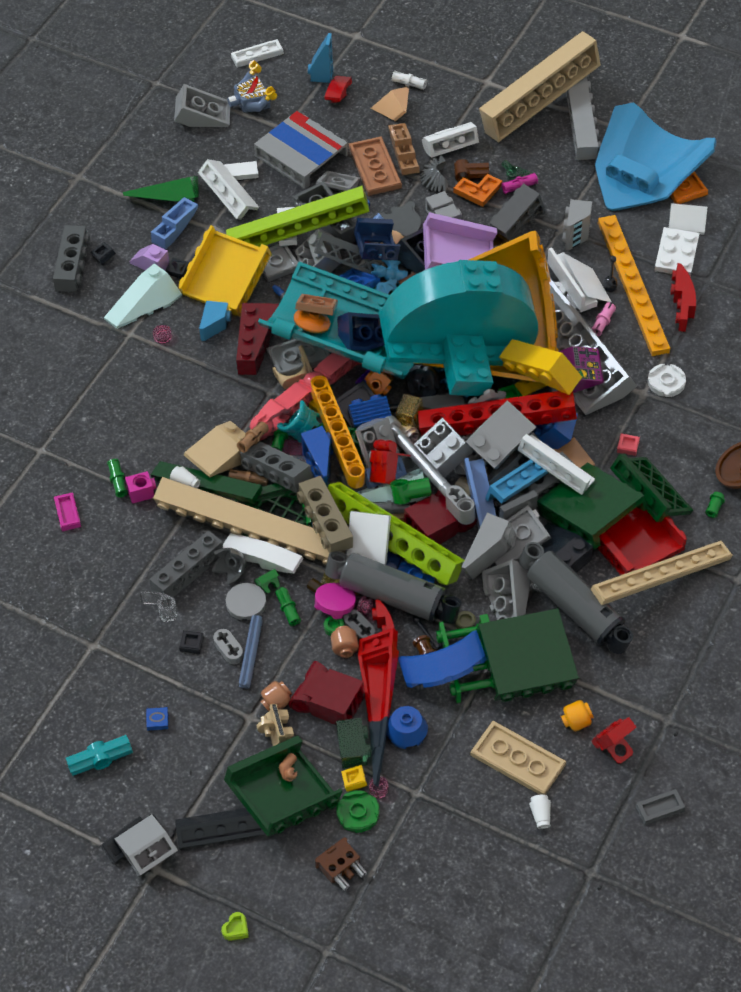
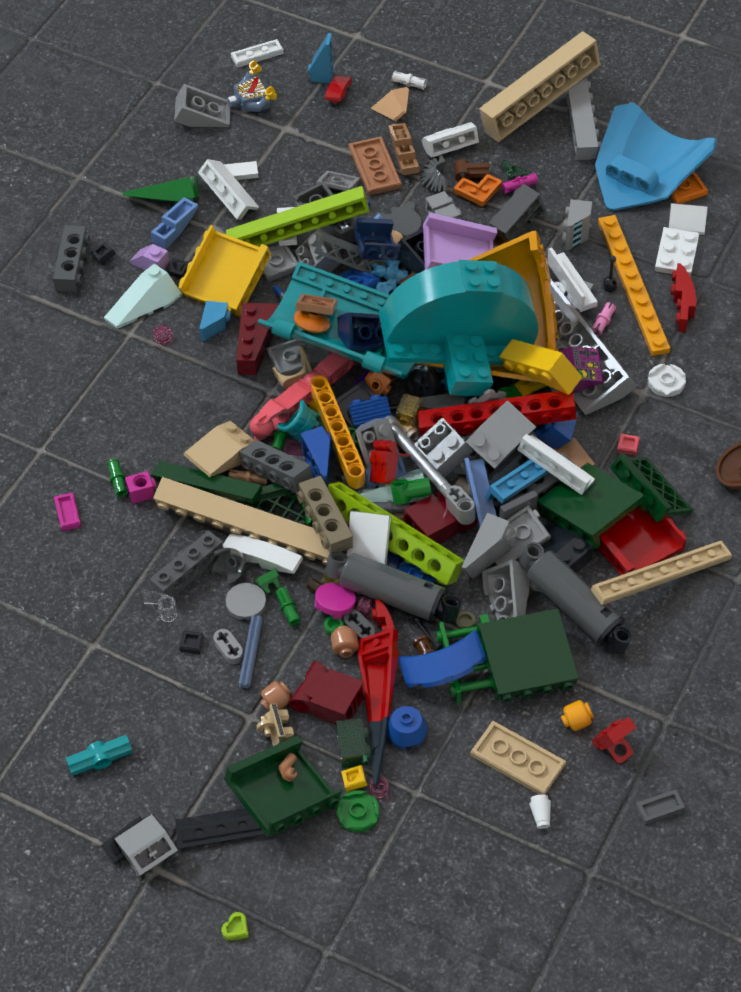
(157, 718): blue tile -> none
(183, 476): white cone -> none
(252, 436): medium nougat pin -> none
(299, 148): light grey panel -> none
(336, 855): reddish brown piece -> none
(587, 279): white sticker -> none
(715, 503): green pin -> none

